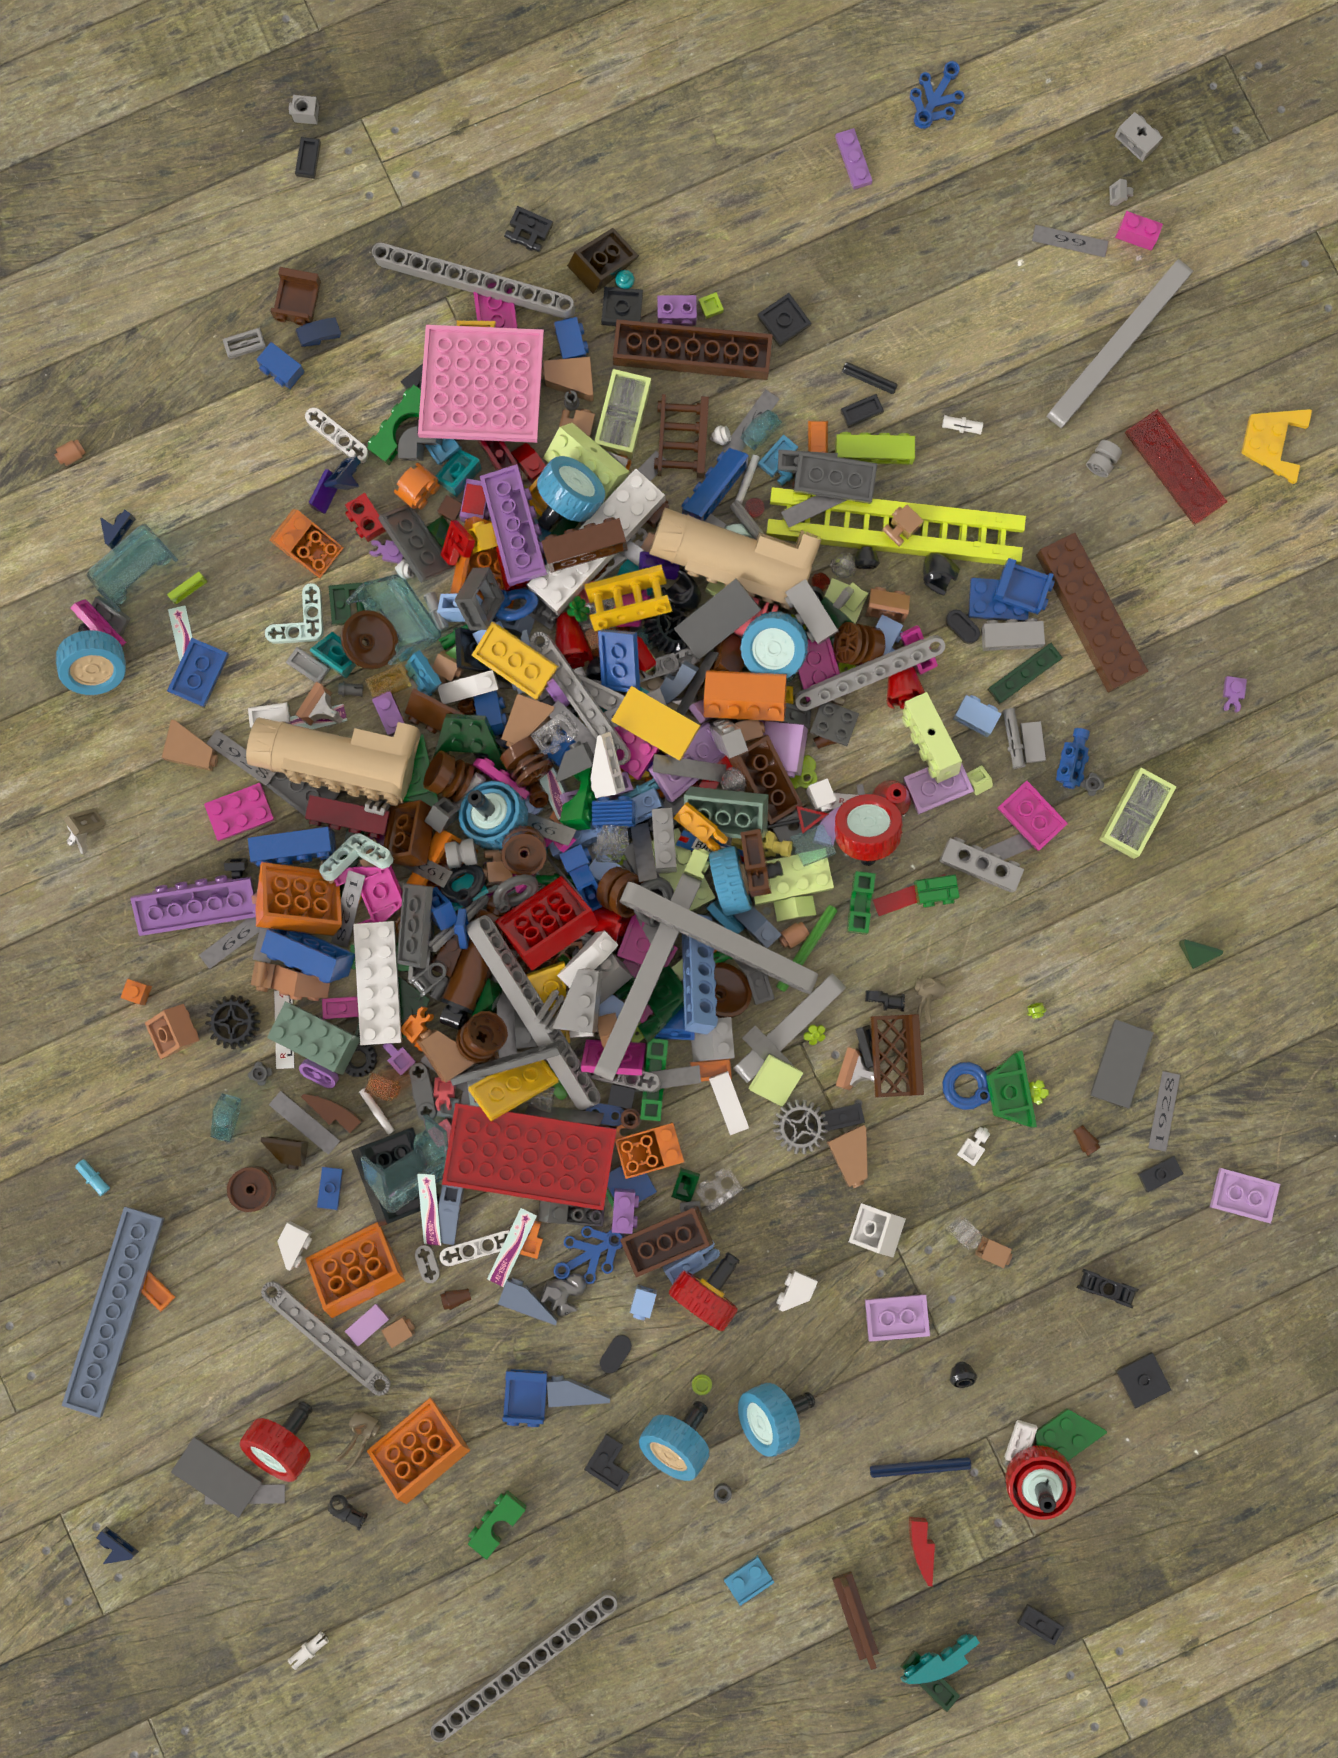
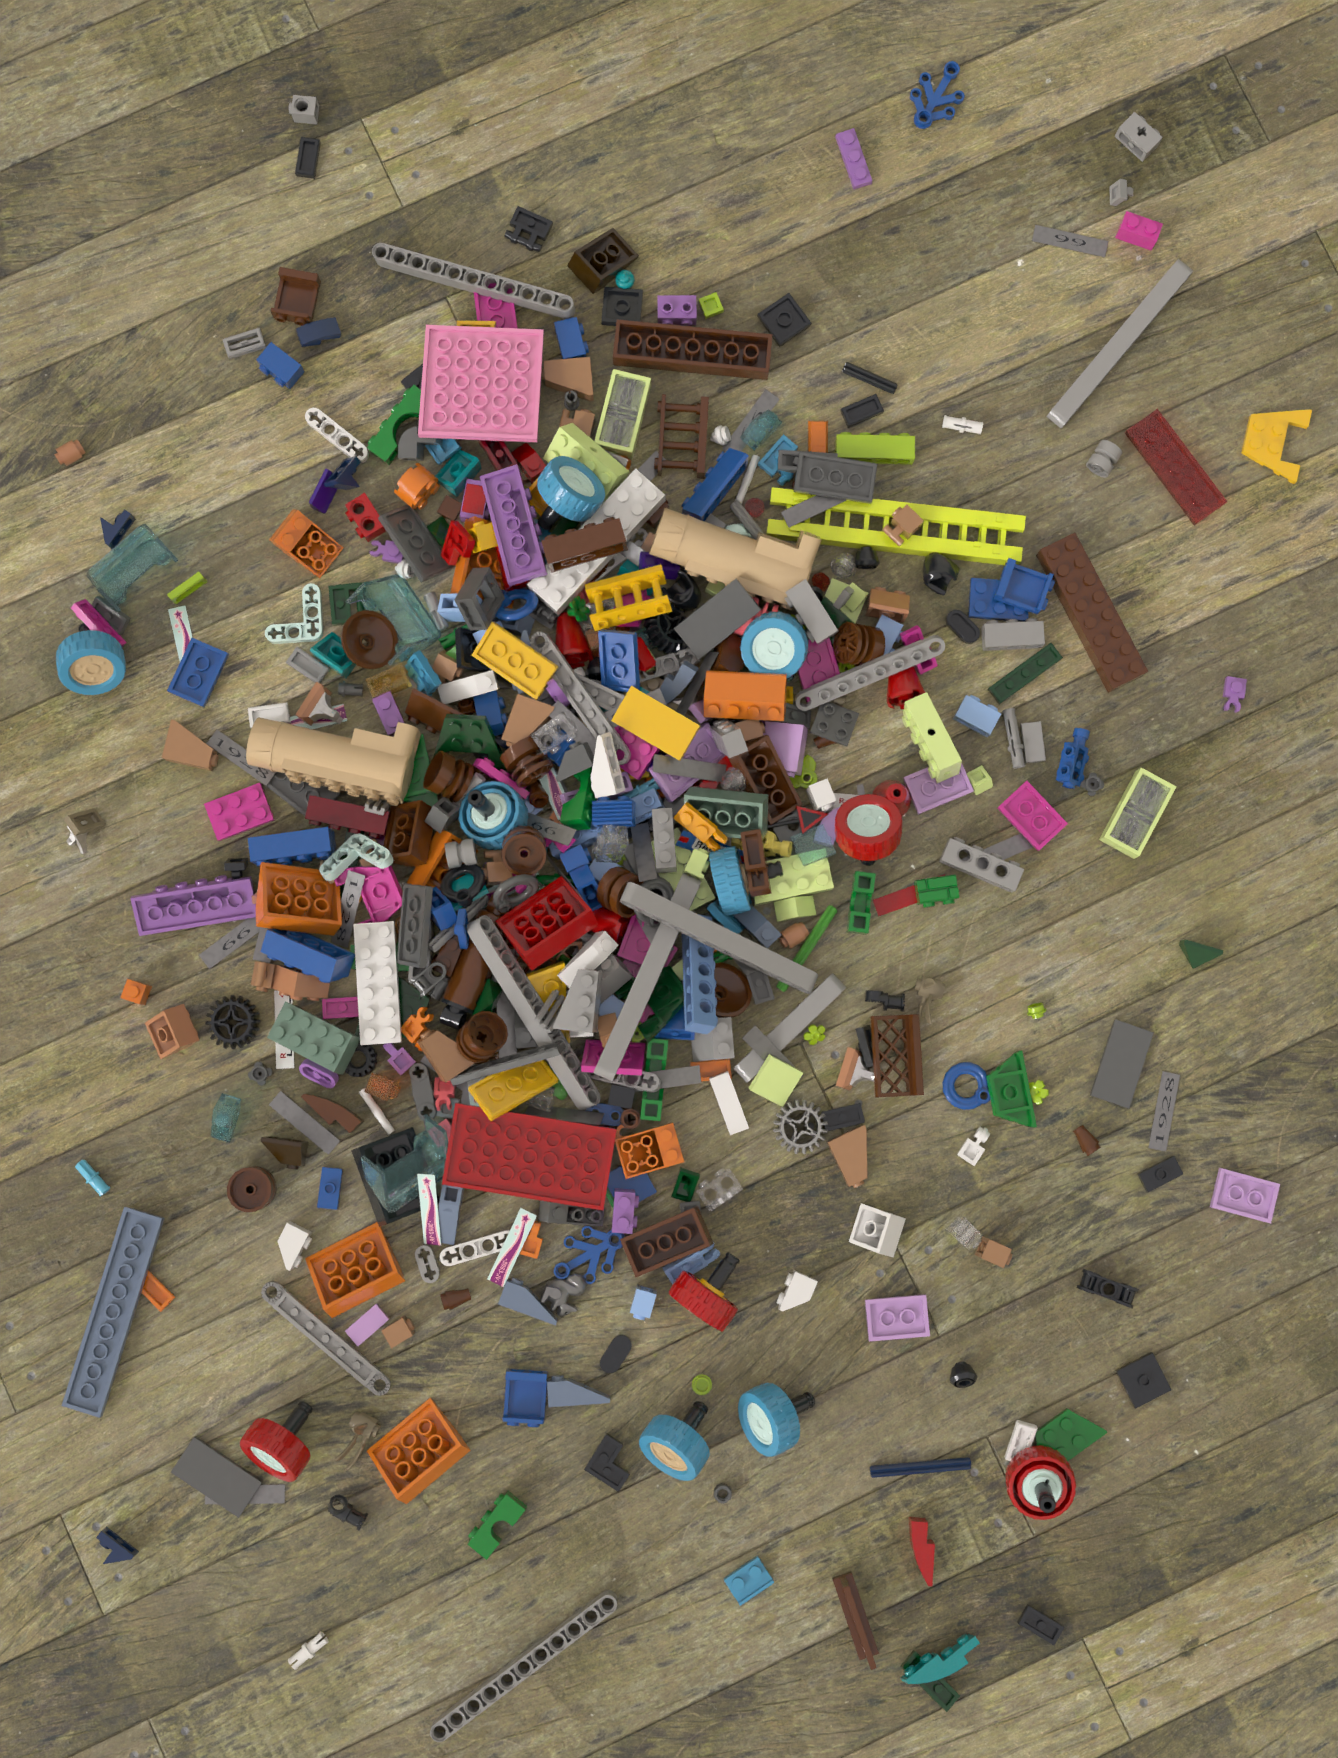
(432, 872): flat silver sticker -> none

